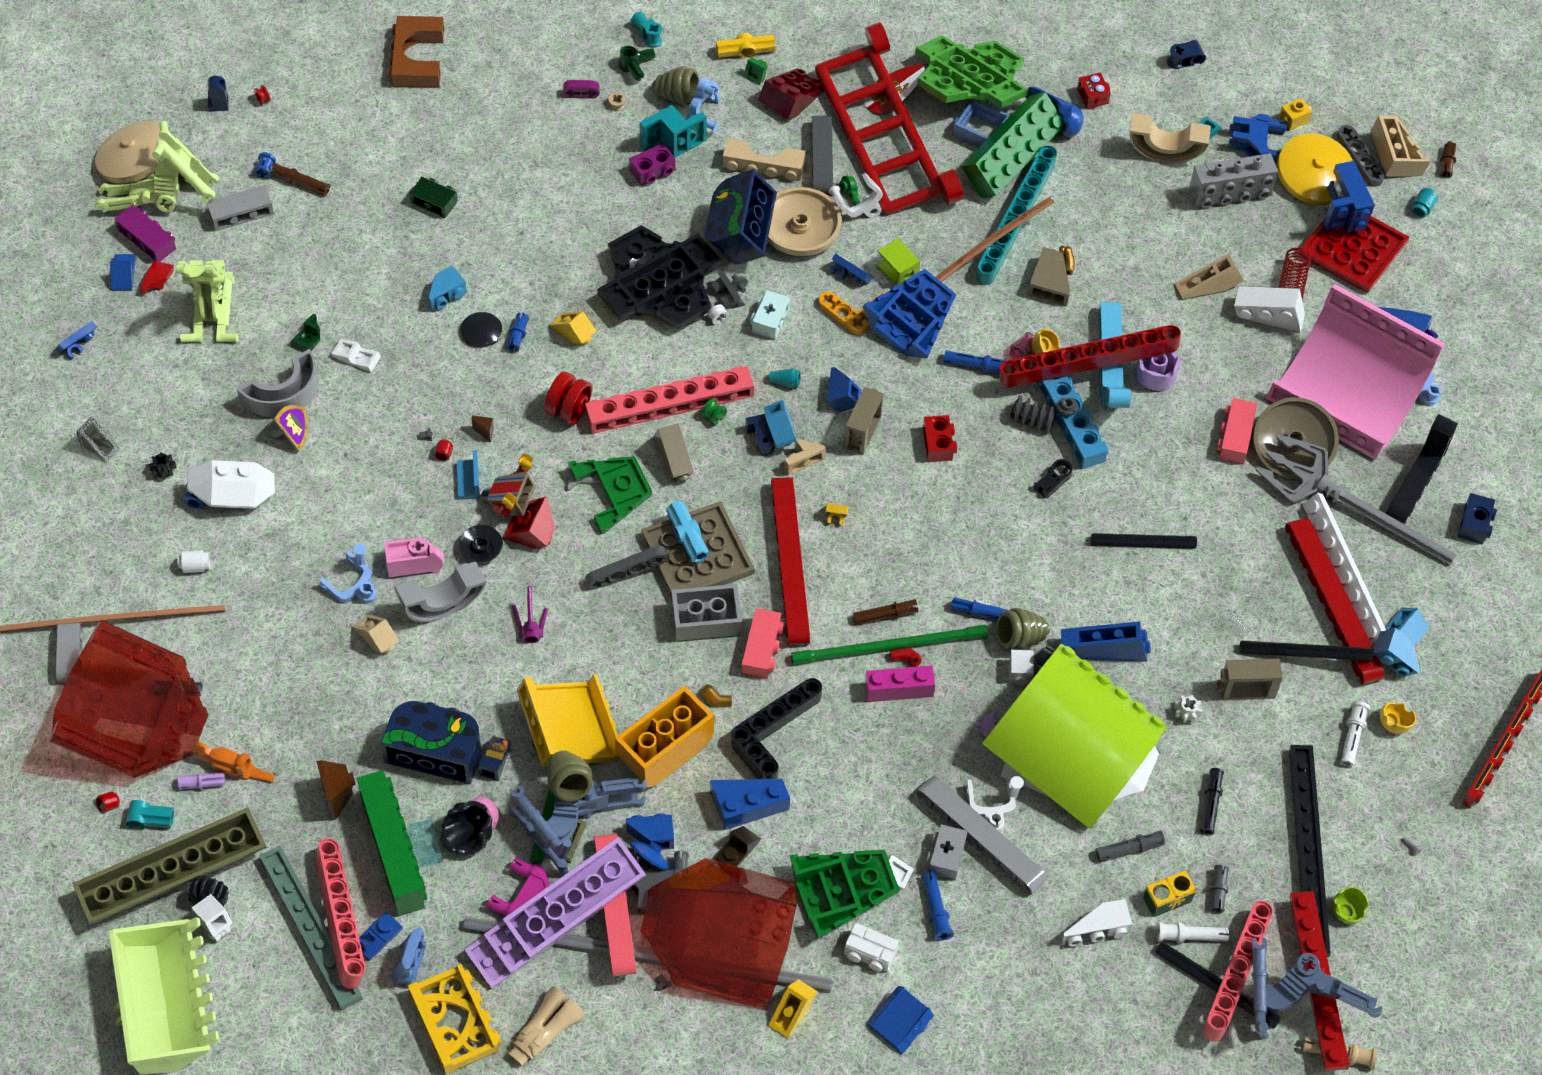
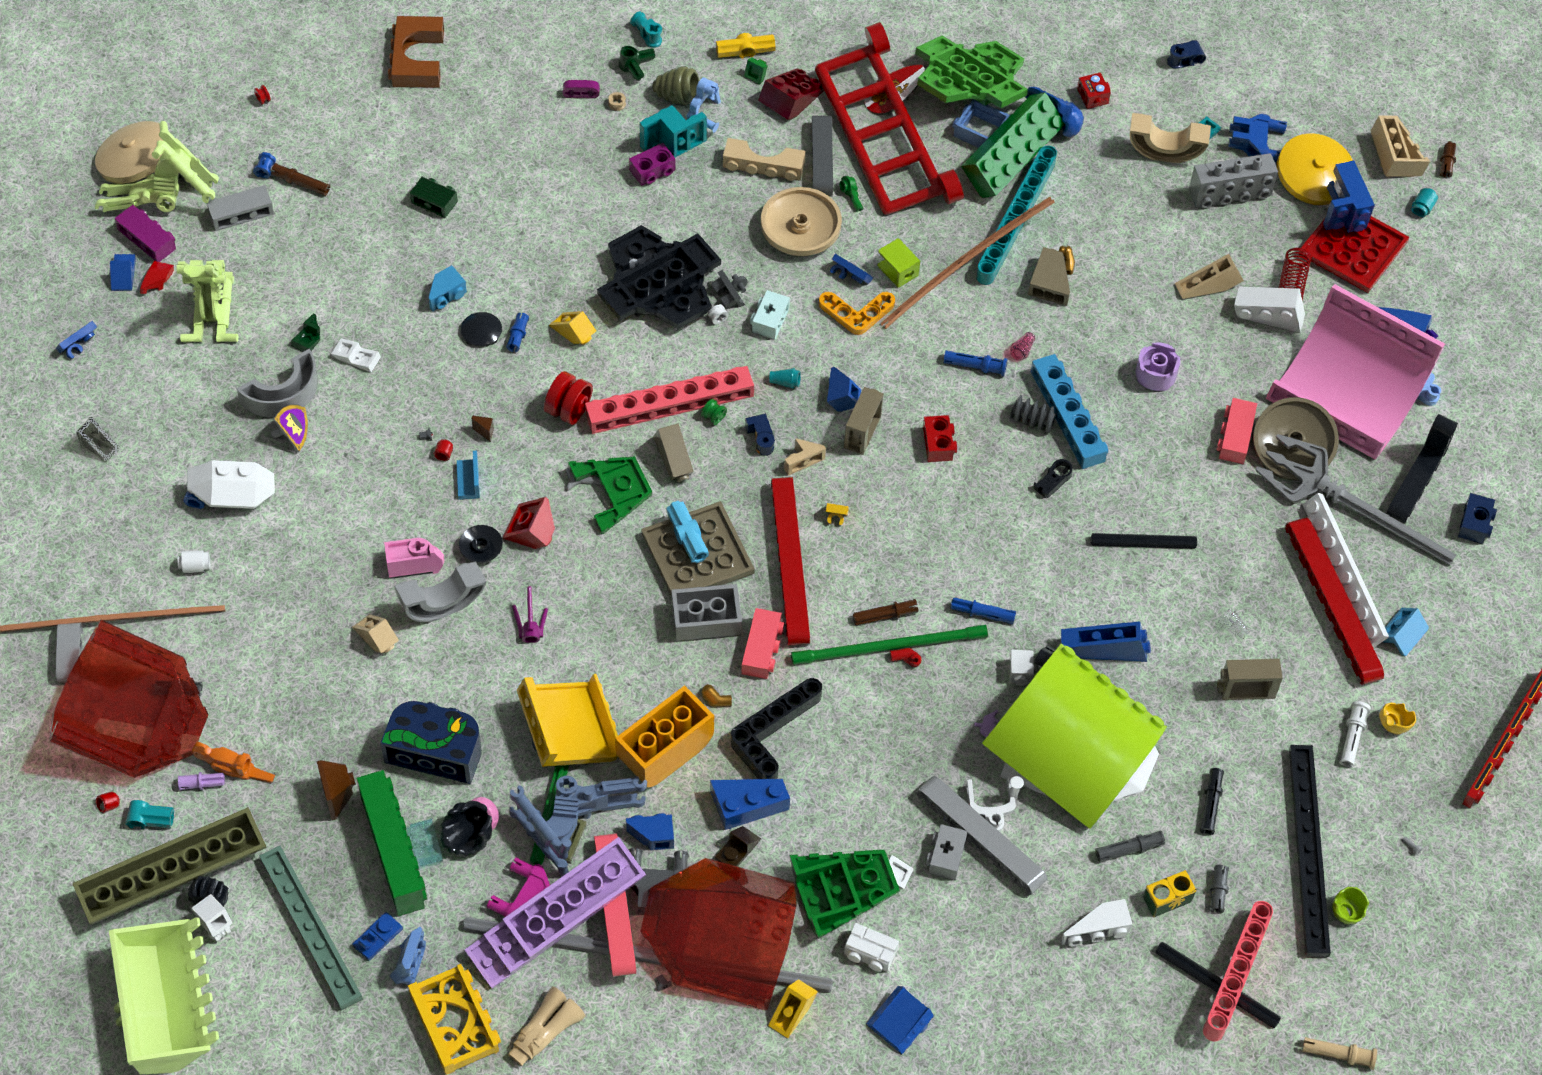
(162, 465): black gear -> none
(217, 94): dark blue leg -> none
(341, 921): coral beam -> none
(363, 589): light blue piece -> none
(494, 758): dark blue leg -> none
(511, 492): torso -> none
(568, 776): olive piece -> none
(626, 567): dark grey beam -> none
(650, 853): blue dish -> none
(741, 217): dark blue brick -> none
(780, 424): dark azure slope -> none
(868, 206): white piece -> none
(899, 683): dark pink brick -> none
(911, 314): blue wedge -> none
(938, 915): blue pin -> none
(1021, 629): olive piece -> none
(1045, 341): yellow hair -> none
(1067, 411): dark grey plate -> none
(1090, 356): red beam -> none
(1112, 388): medium azure beam -> none
(1180, 932): white pin -> none
(1188, 708): white gear -> none
(1295, 114): yellow brick -> none
(1296, 985): sand blue piece -> none
(1306, 650): black axle -> none
(1324, 1008): red plate -> none
(1363, 155): dark grey beam -> none
(1397, 652): dark azure slope -> none

